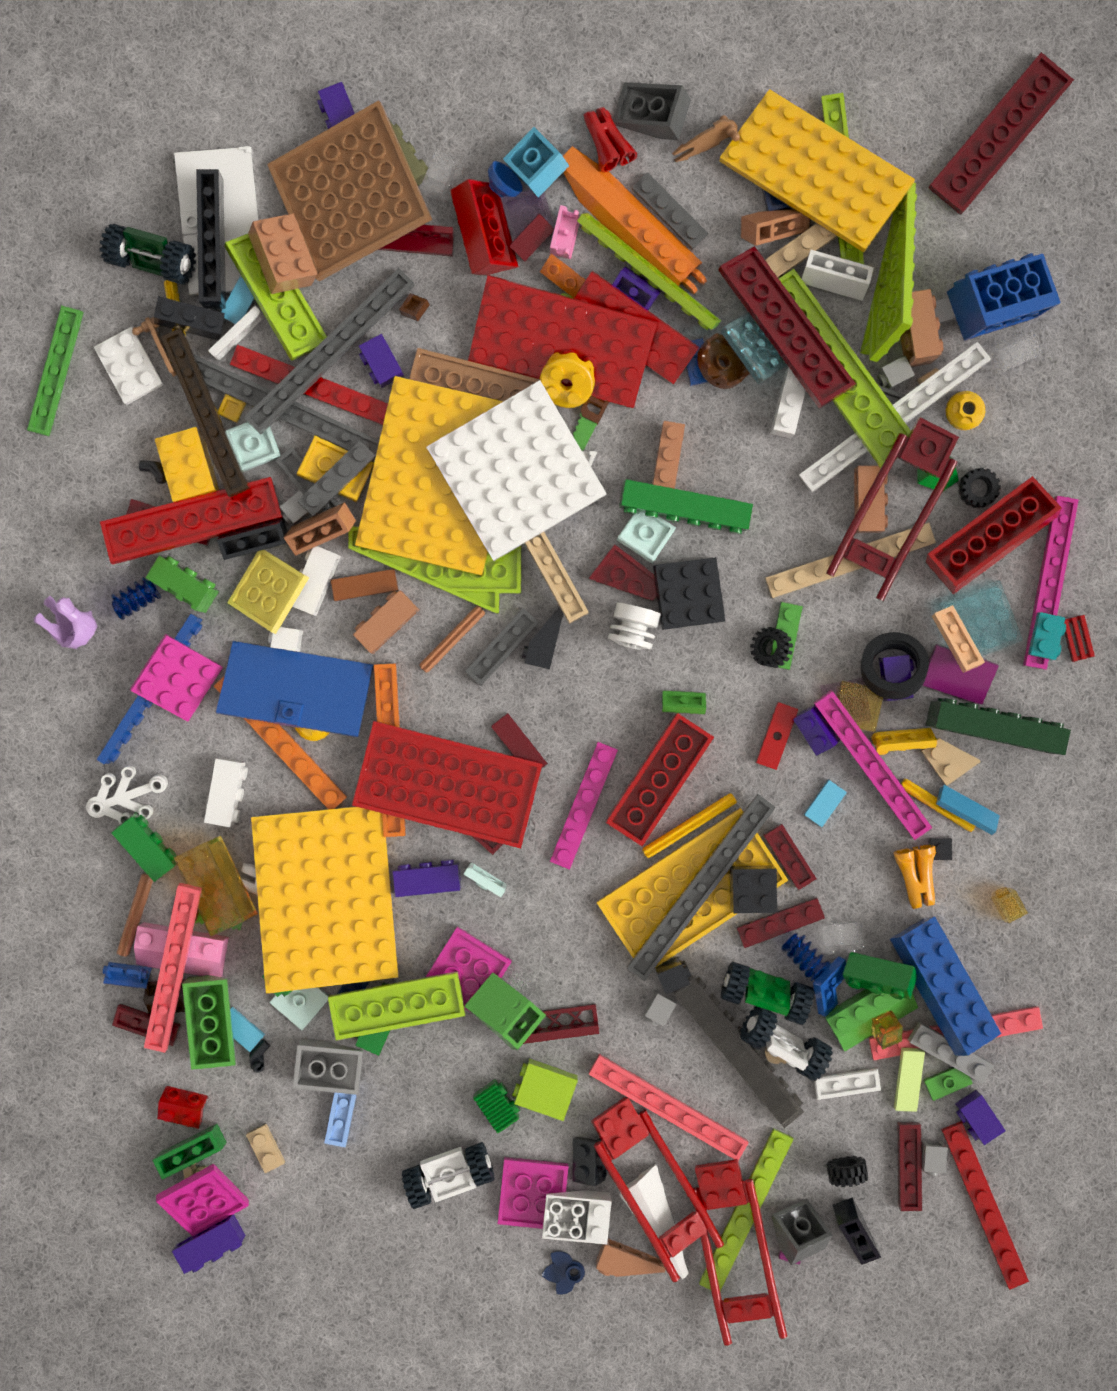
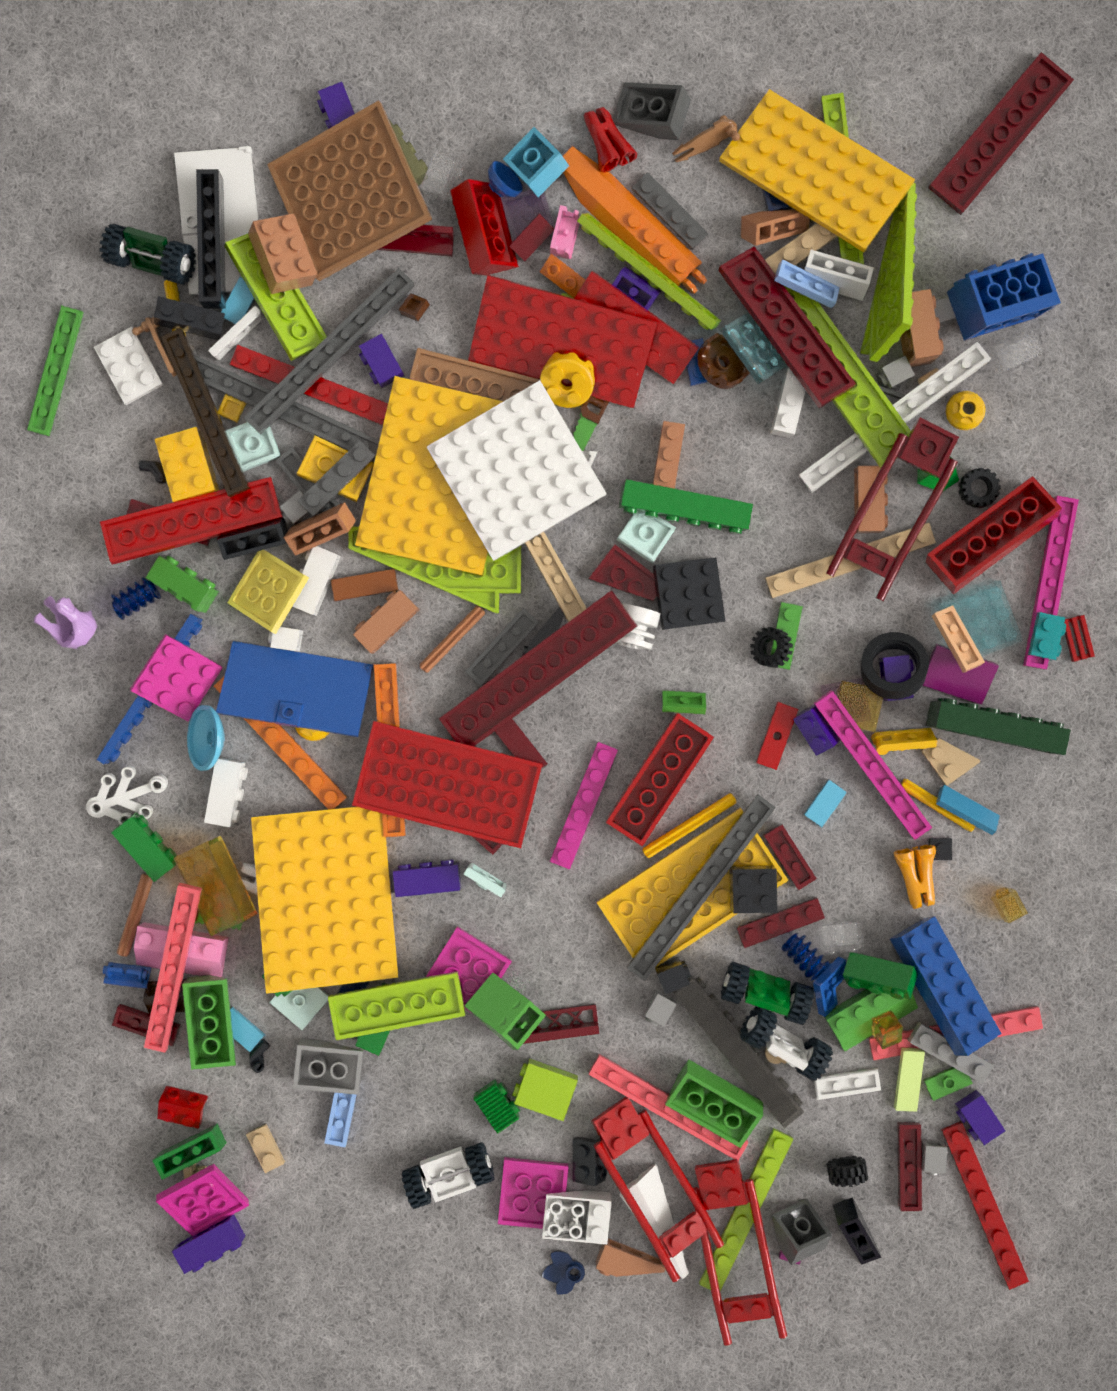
(205, 737): none -> medium azure dish
(539, 670): none -> dark red plate
(715, 1103): none -> bright green slope
(807, 284): none -> light blue plate

